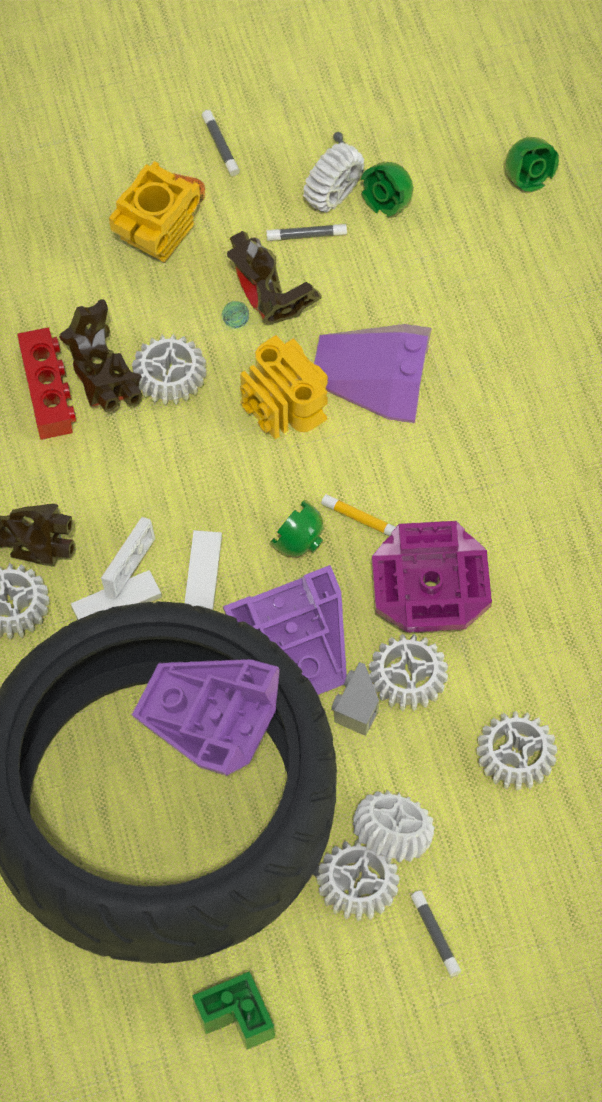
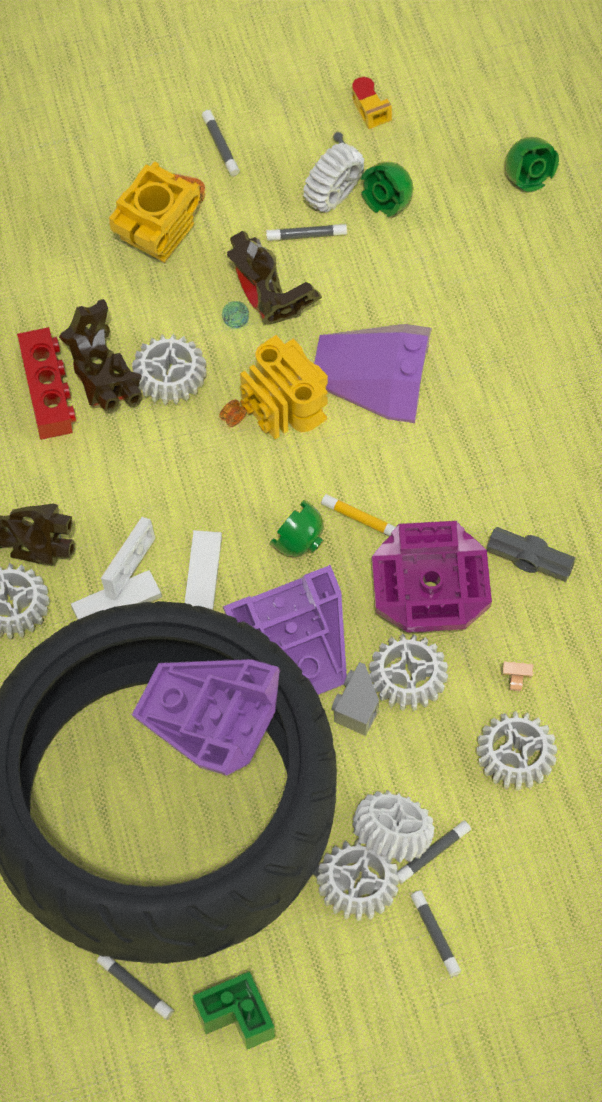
(135, 986): none -> dark grey bar
(233, 413): none -> clear orange bush
(368, 103): none -> yellow leg
(433, 851): none -> dark grey bar
(517, 672): none -> light nougat tile
(531, 554): none -> dark grey piece

